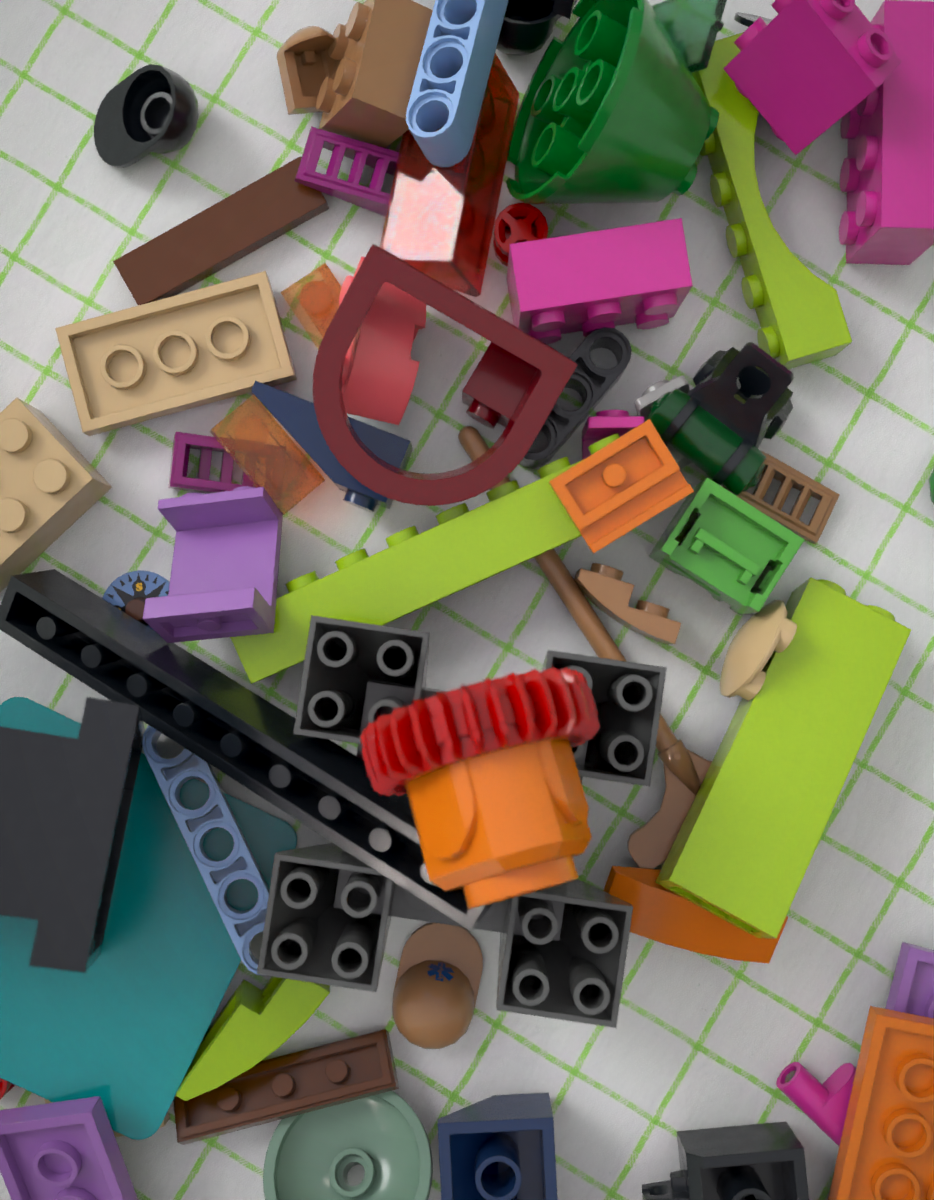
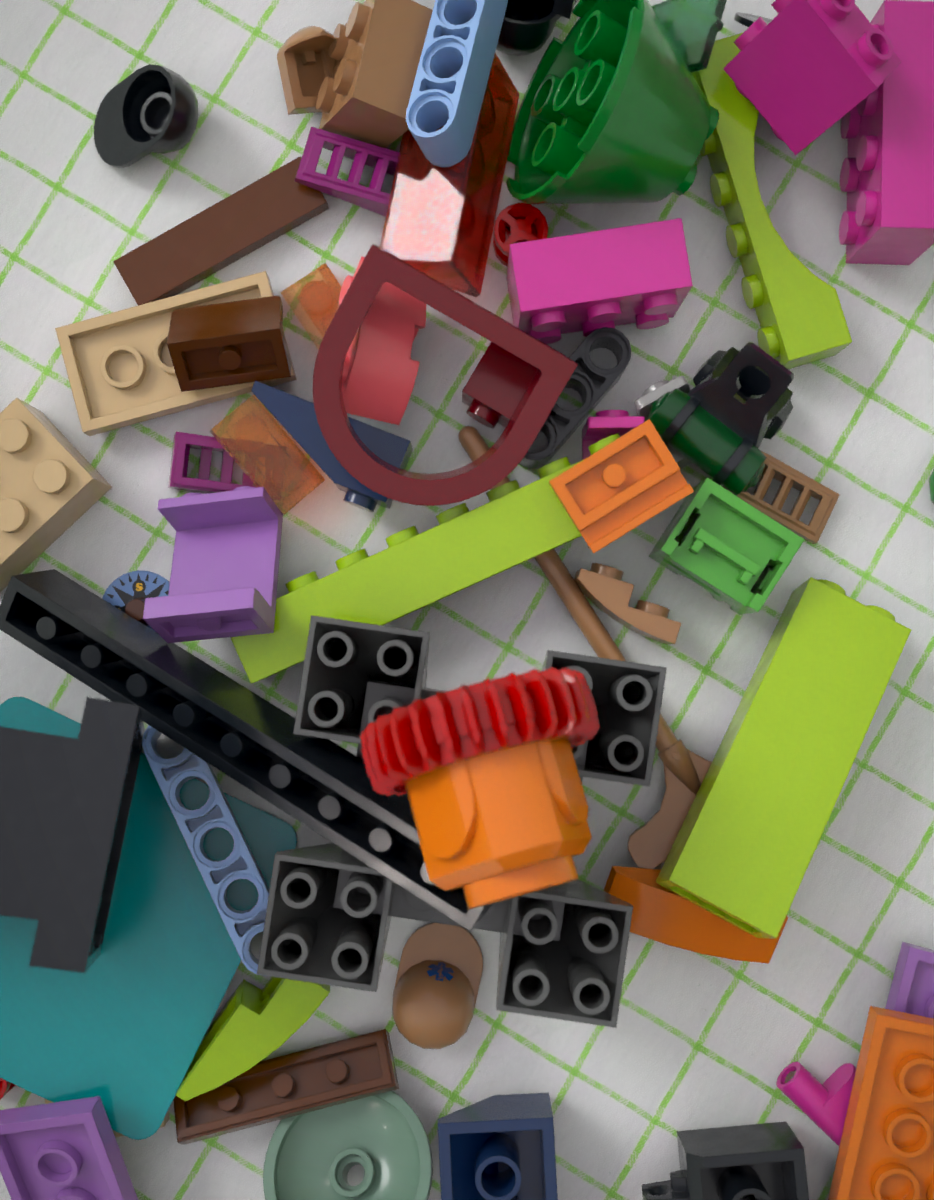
(228, 343): none -> reddish brown panel
(751, 649): tan dish -> none

